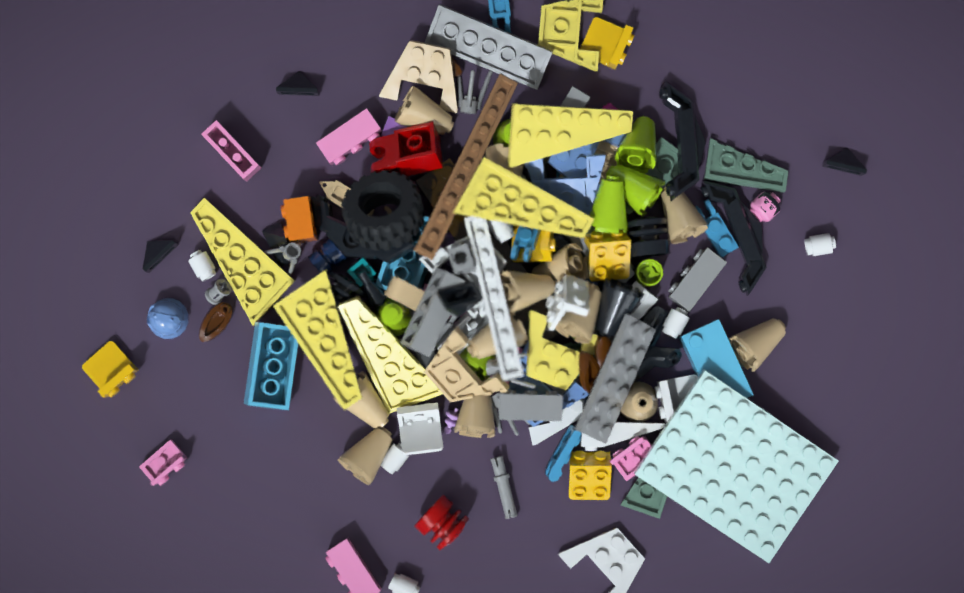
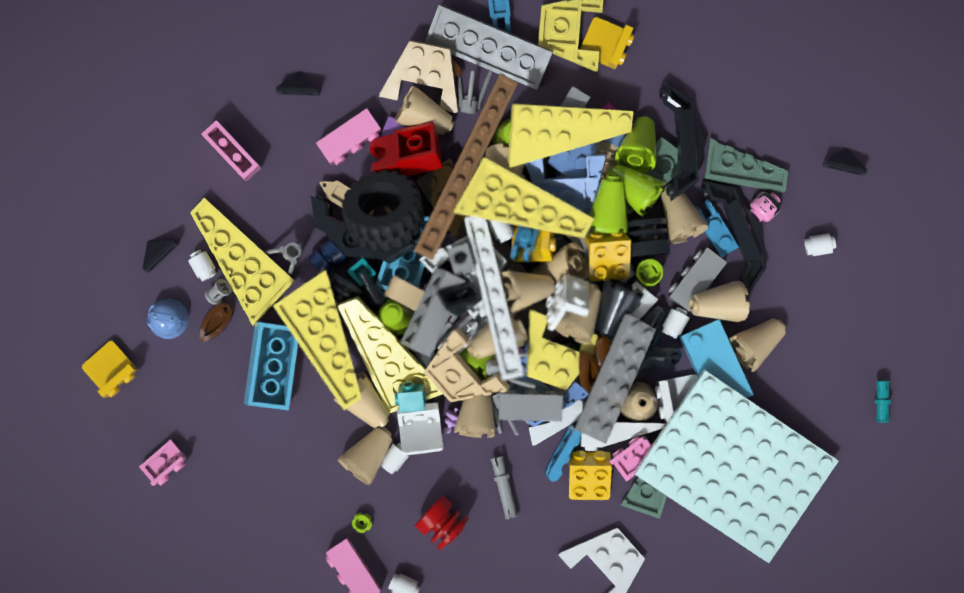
(276, 238): black slope -> none
(299, 220): orange brick -> none
(361, 517): none -> lime plate
(411, 397): none -> brick
(722, 302): none -> tan cone
(882, 401): none -> teal pin

